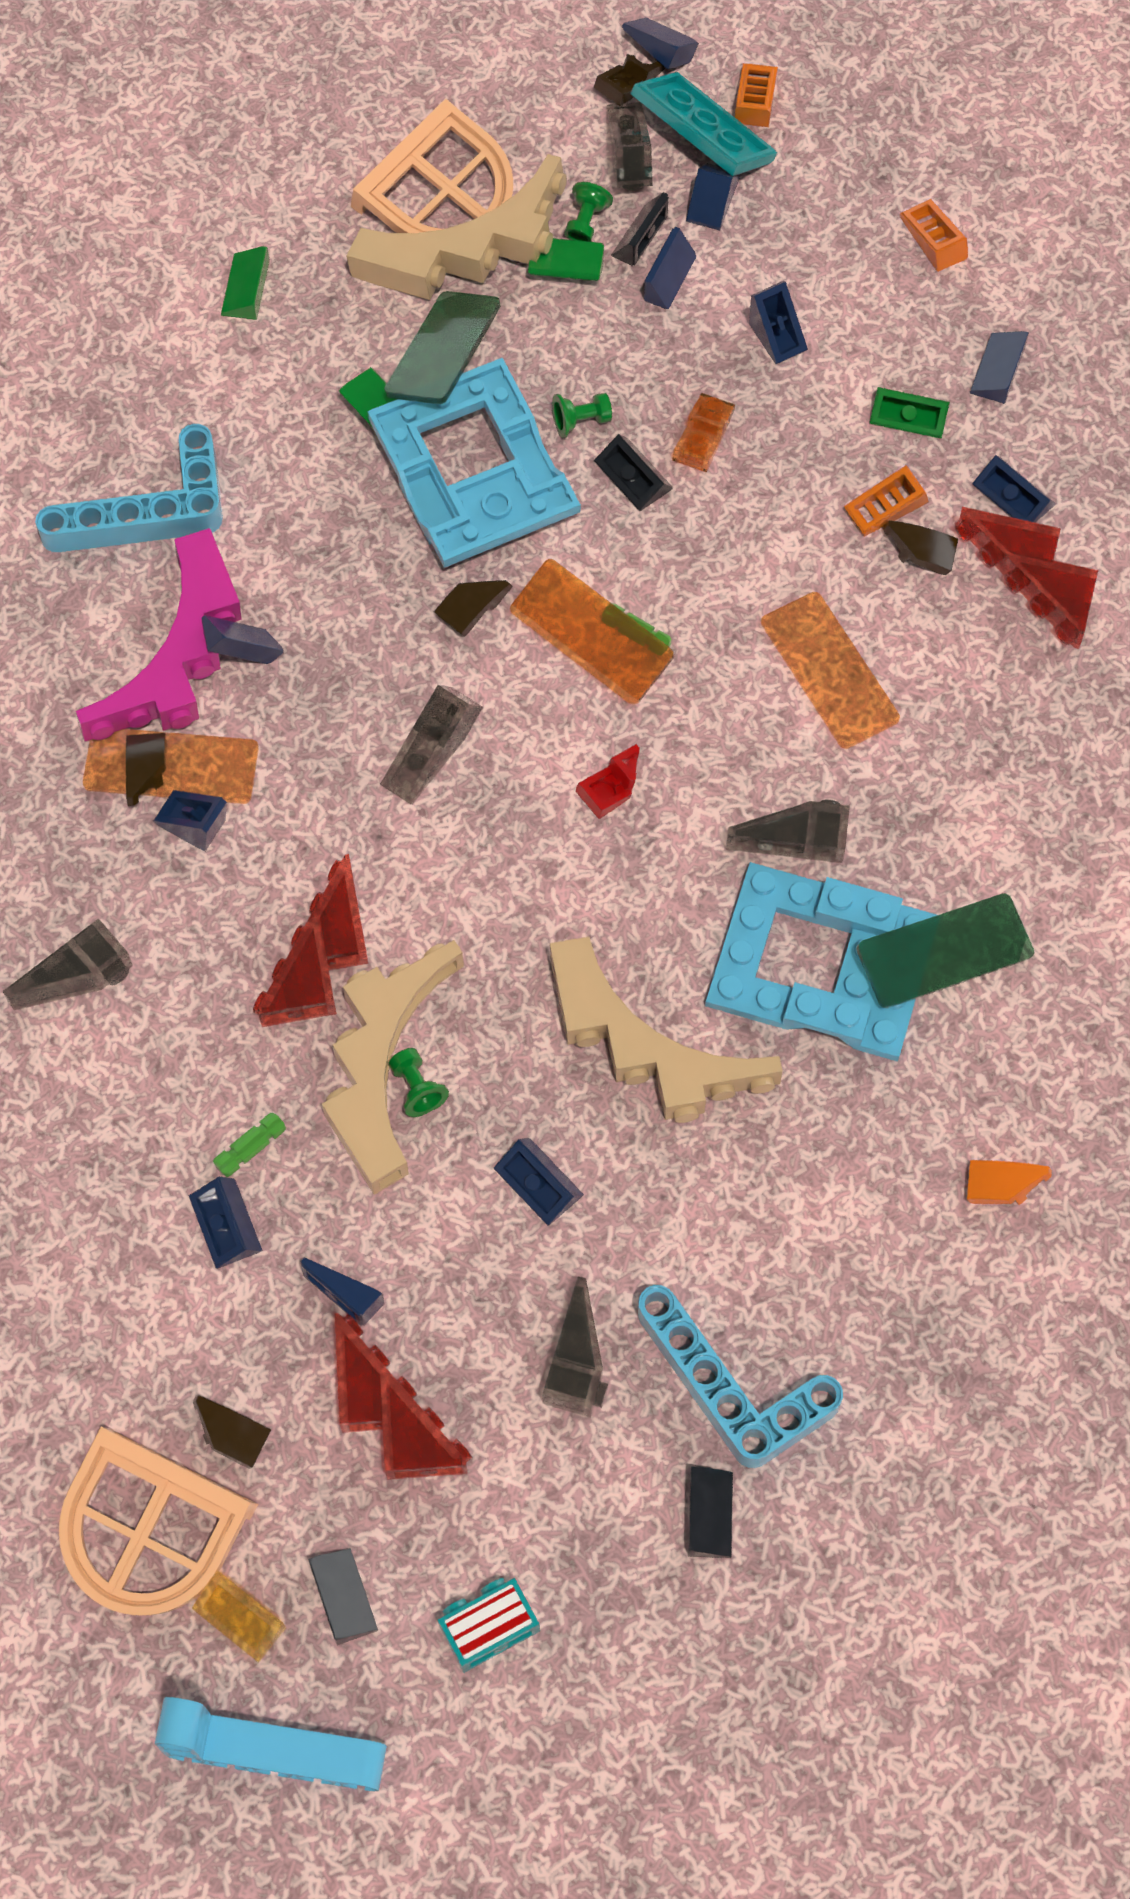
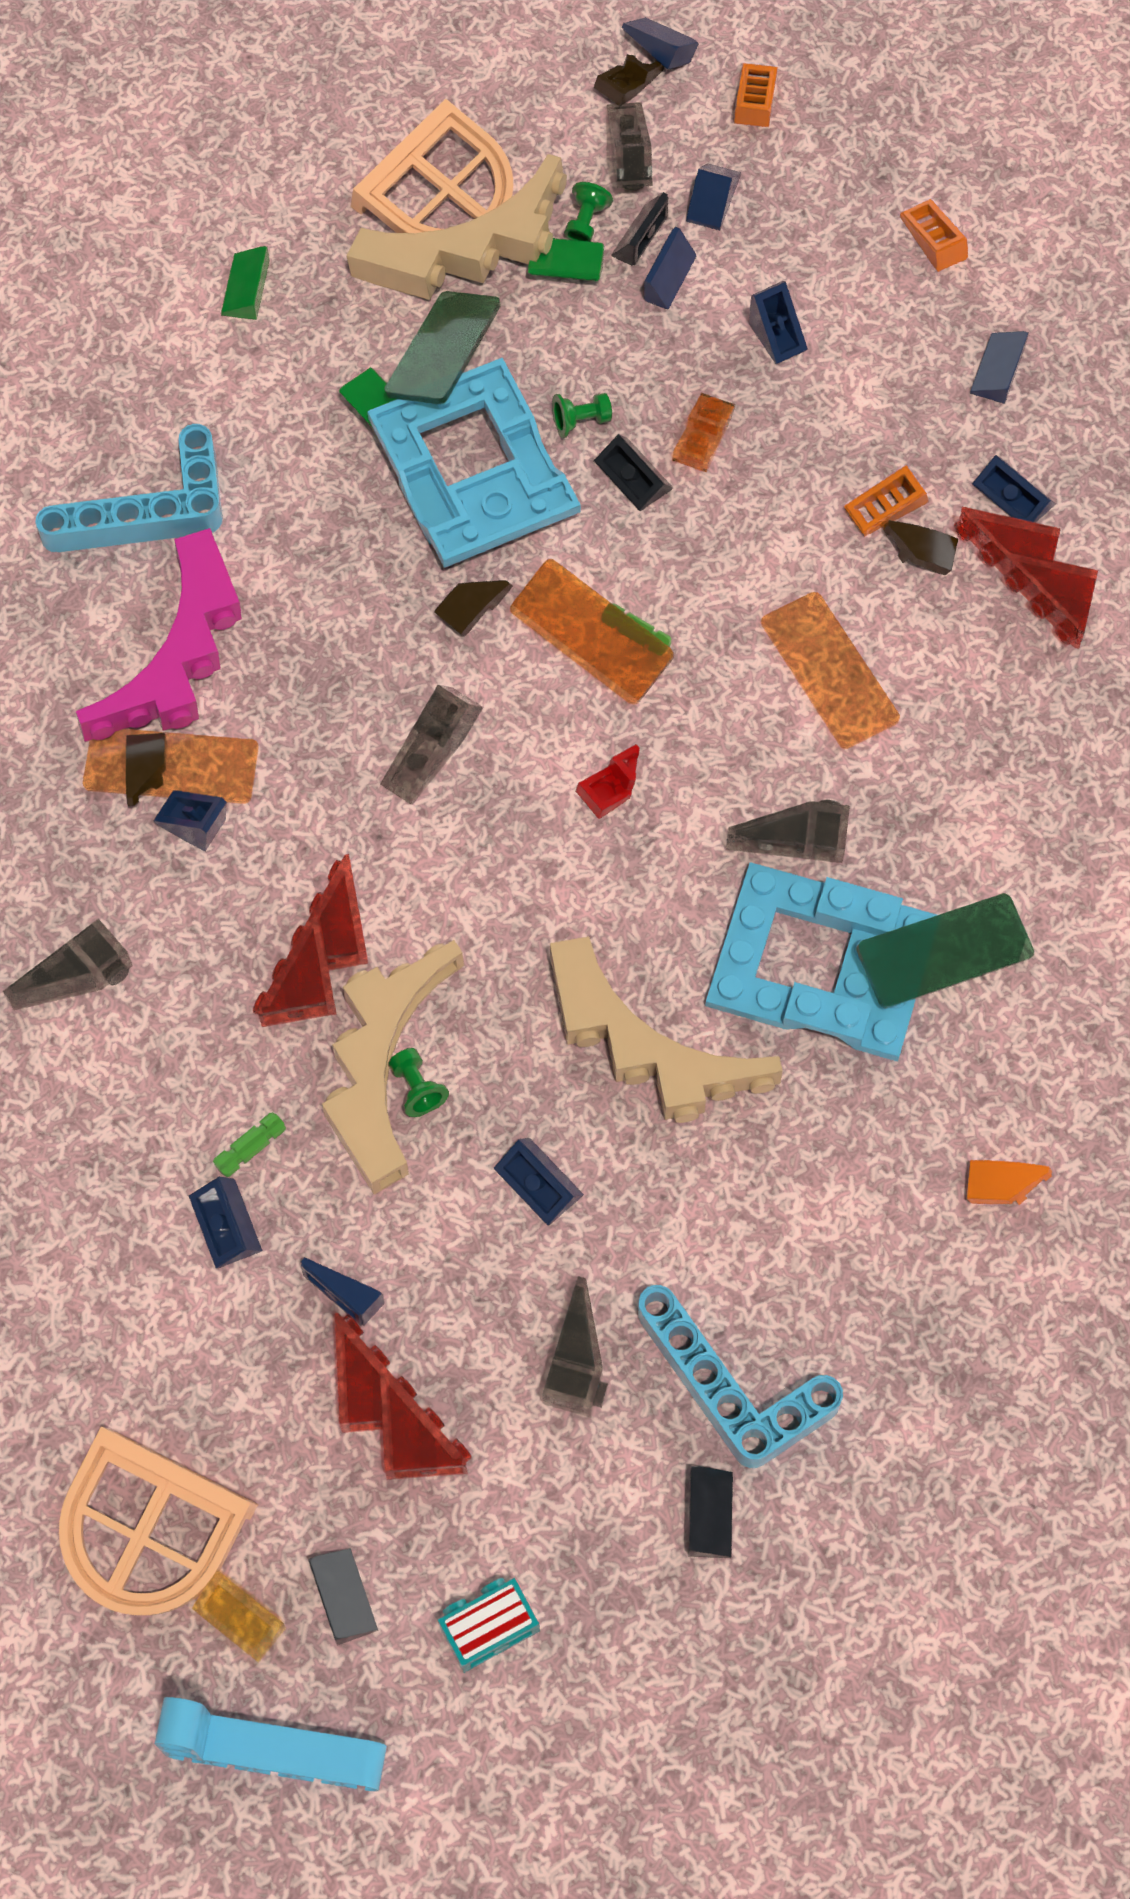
(231, 1432): dark brown slope -> none
(240, 640): dark blue slope -> none
(704, 123): teal tile -> none
(909, 412): green slope -> none

